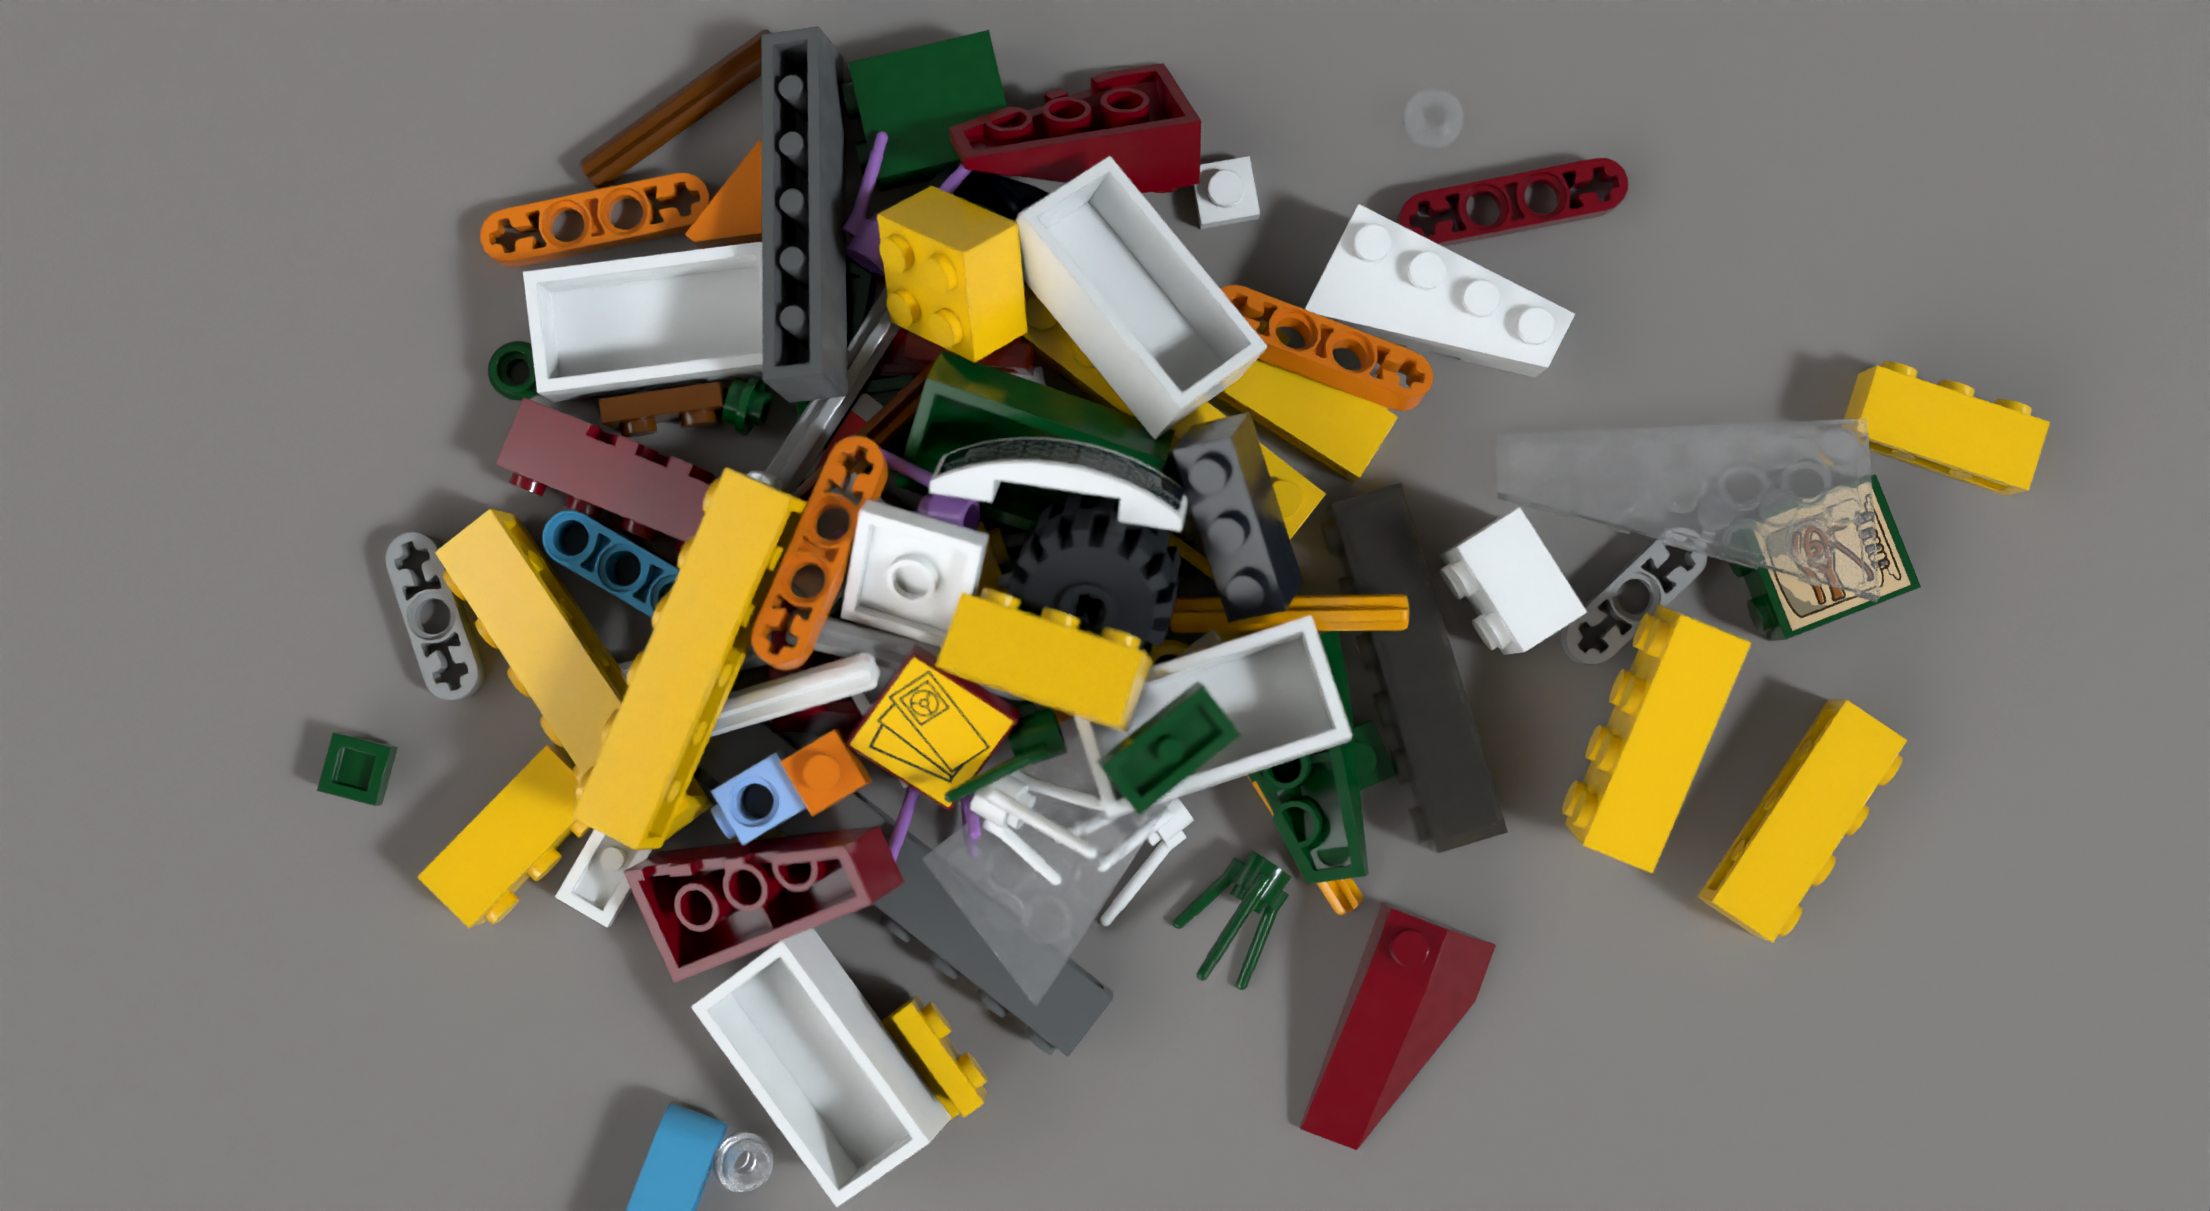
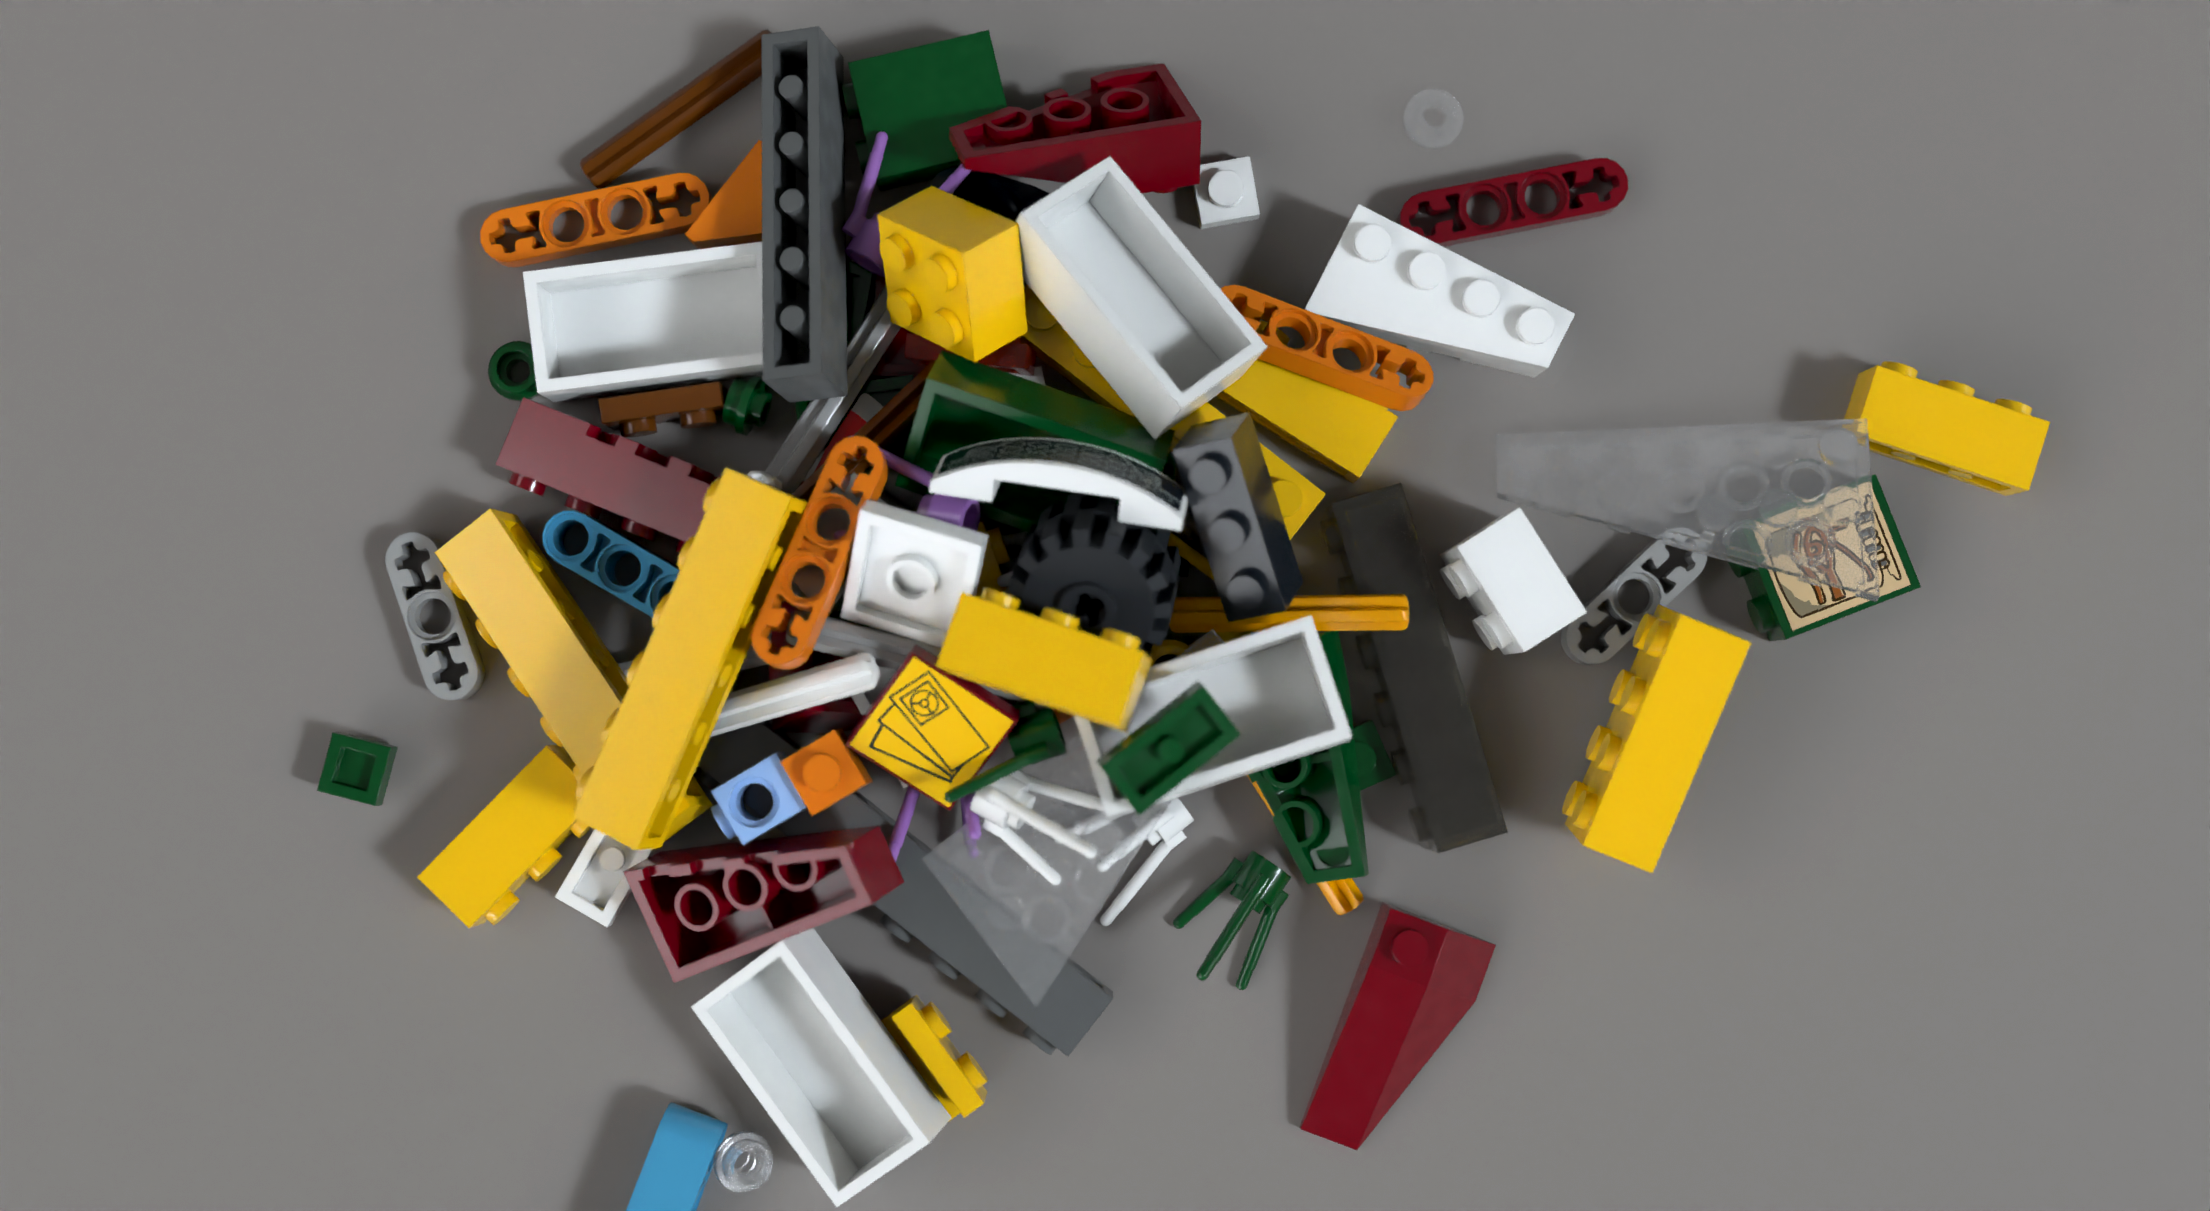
(1803, 820): yellow brick -> none

